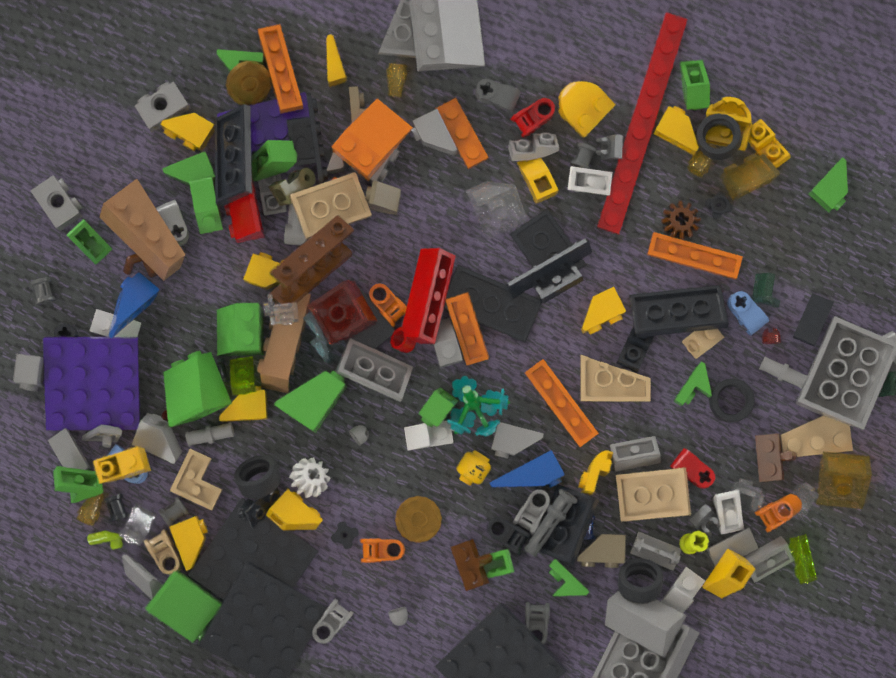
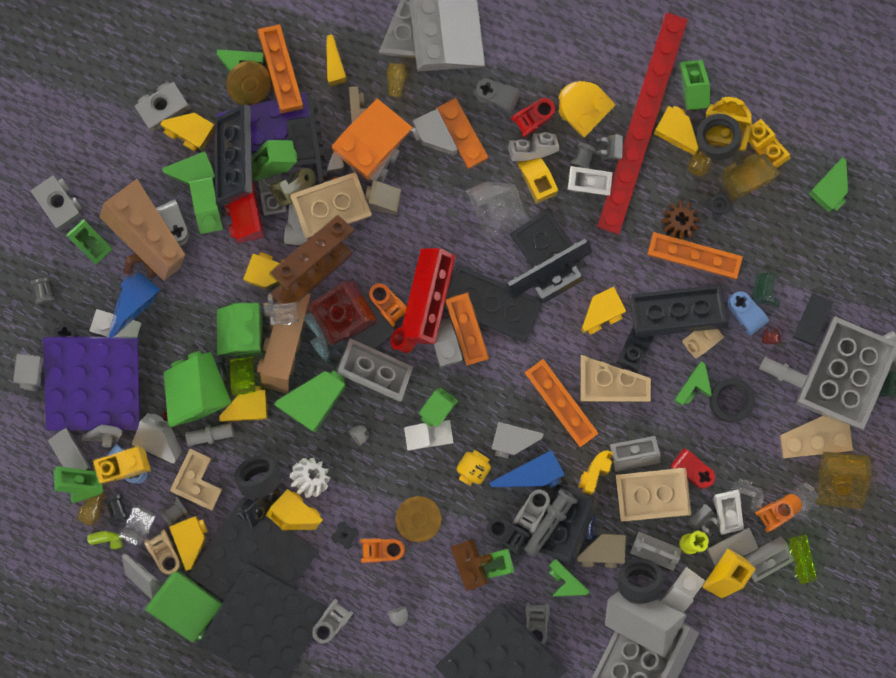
(490, 403): teal plant -> none
(771, 457): reddish brown plate -> none

